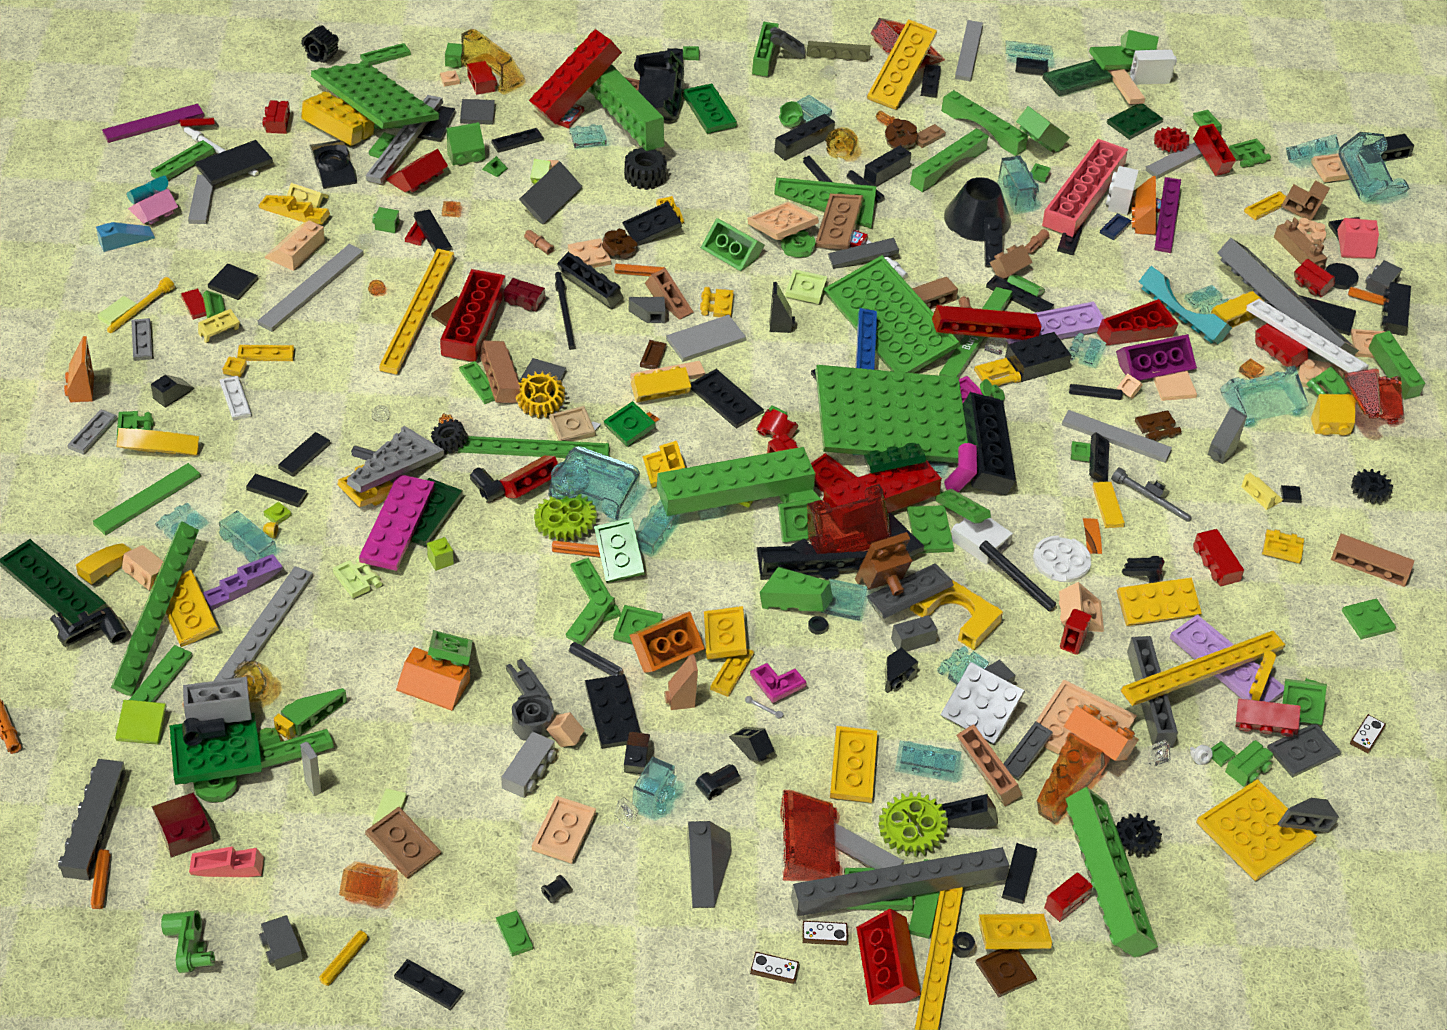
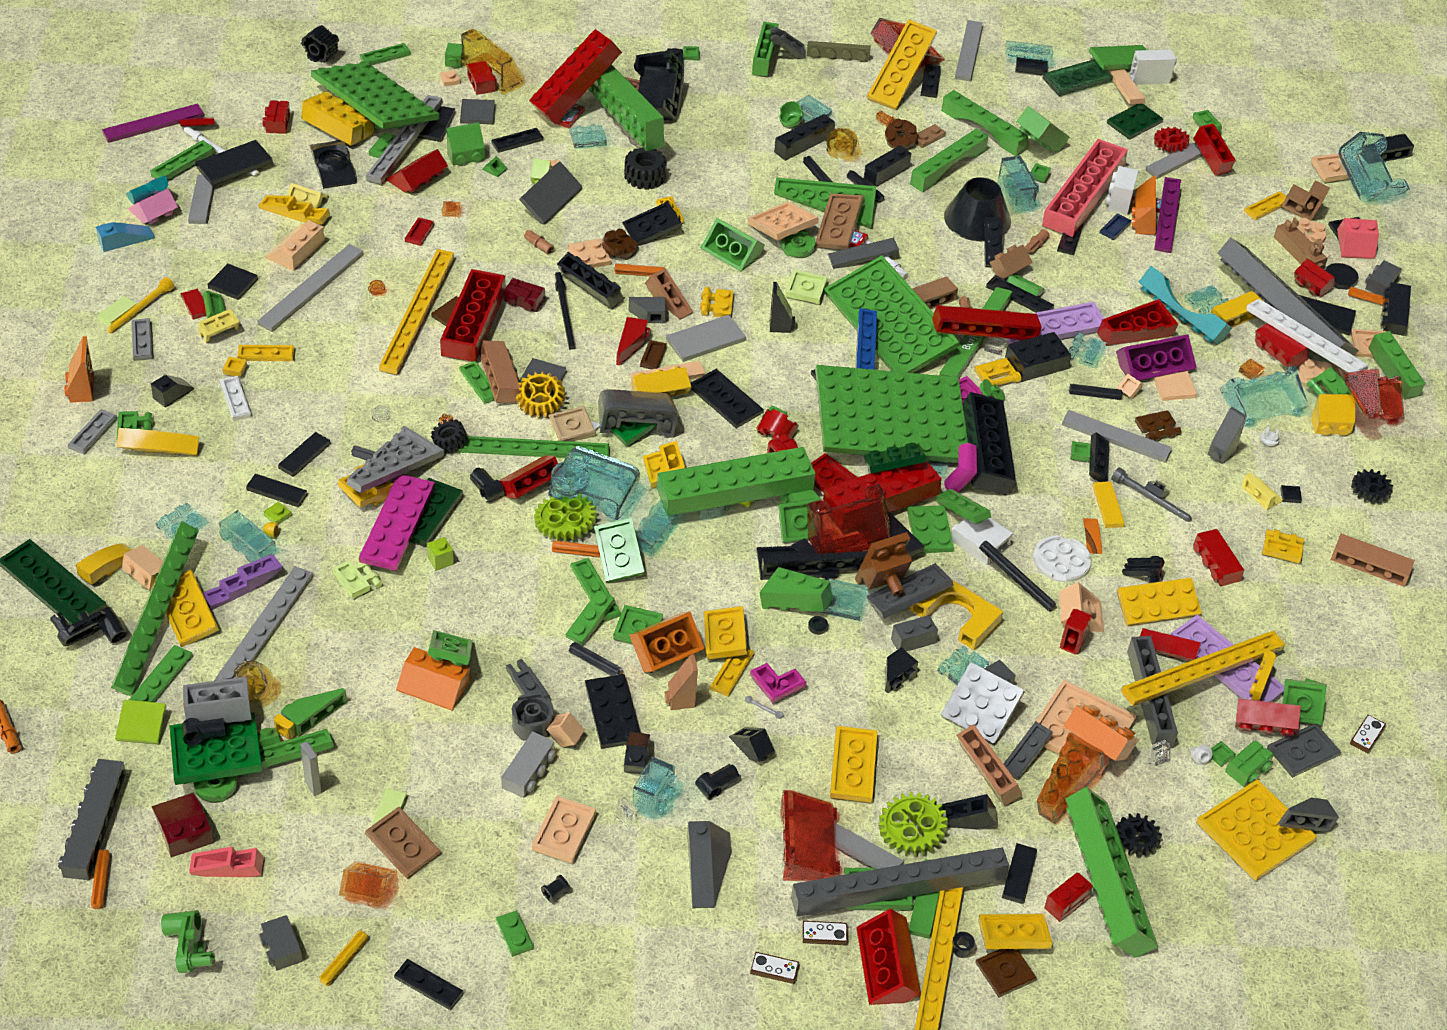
(146, 499): bright green tile -> none
(386, 220): bright green brick -> none
(432, 230): black tile -> none
(632, 338): none -> red slope
(637, 407): none -> dark grey windscreen
(709, 108): green plate -> none
(928, 761): clear light blue brick -> none
(1135, 41): bright green slope -> none
(1173, 645): none -> red tile
(1247, 149): bright green plate -> none
(1270, 438): none -> white plate
(1312, 148): clear light blue arch -> none
(1368, 618): bright green plate -> none

